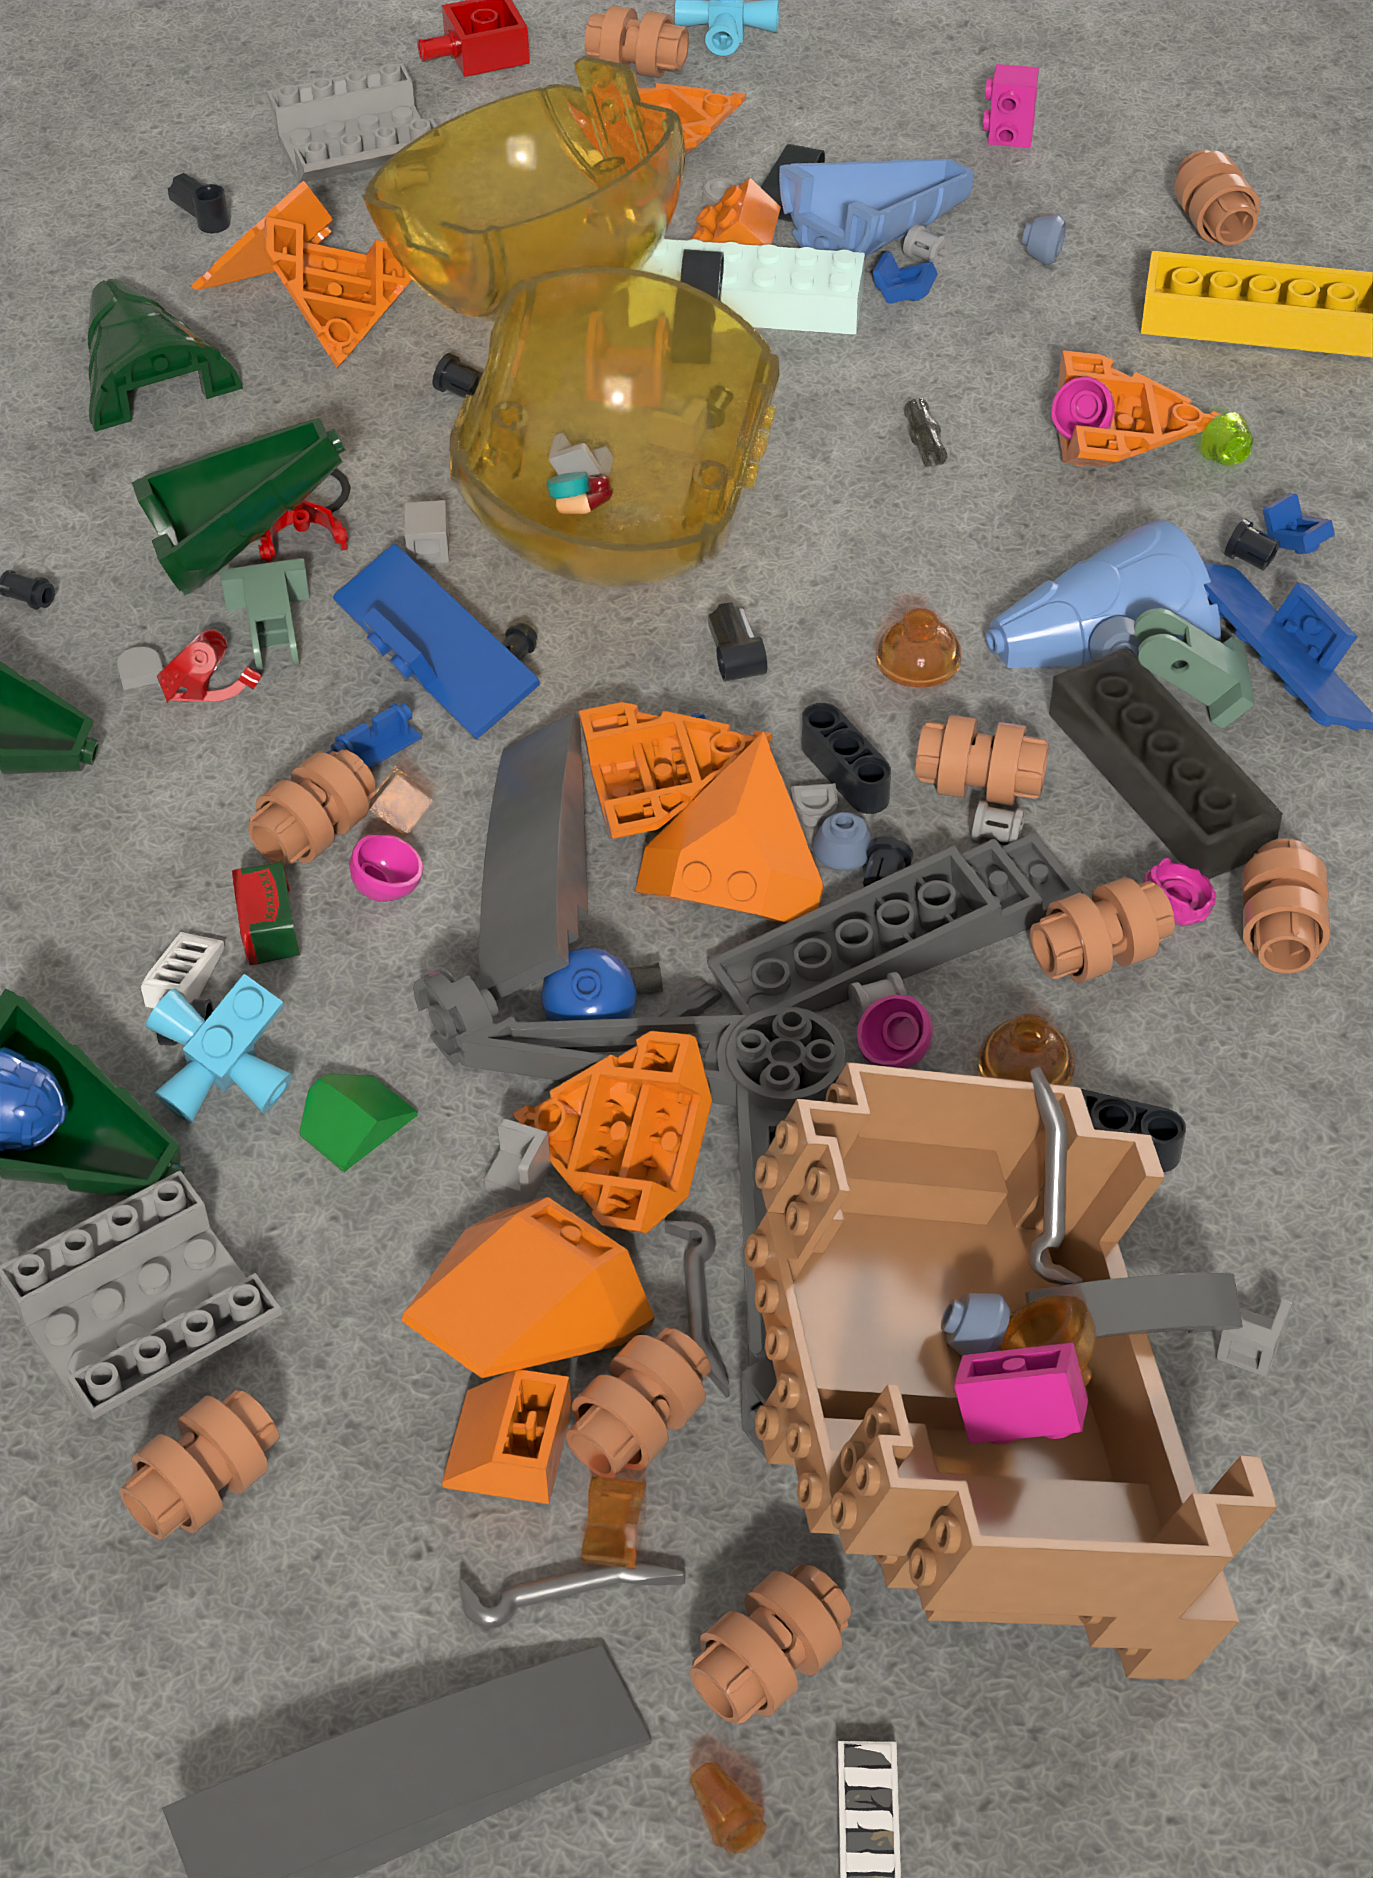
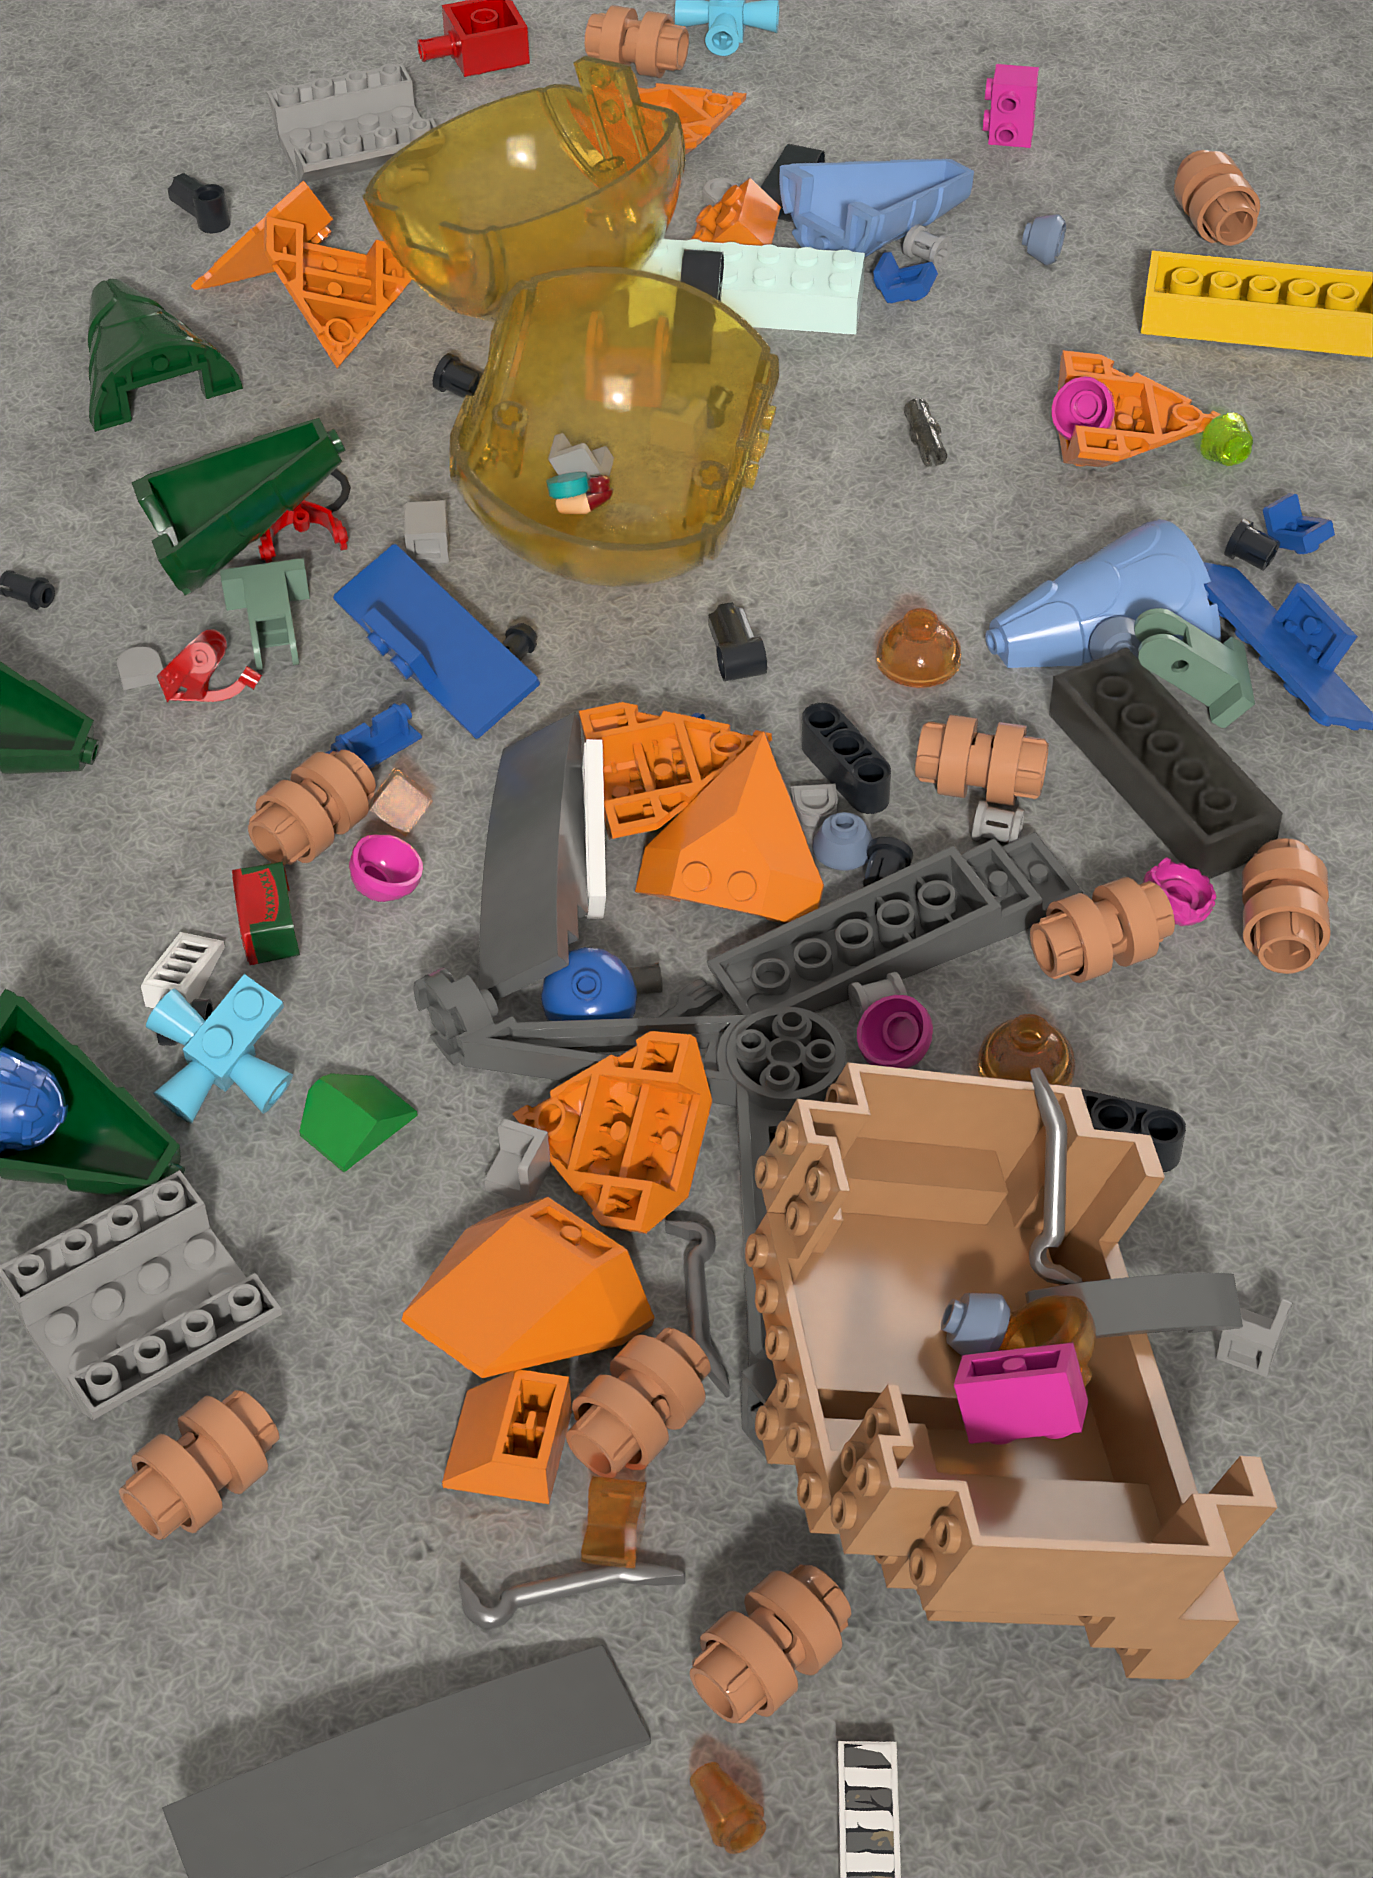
(594, 827): none -> white tile

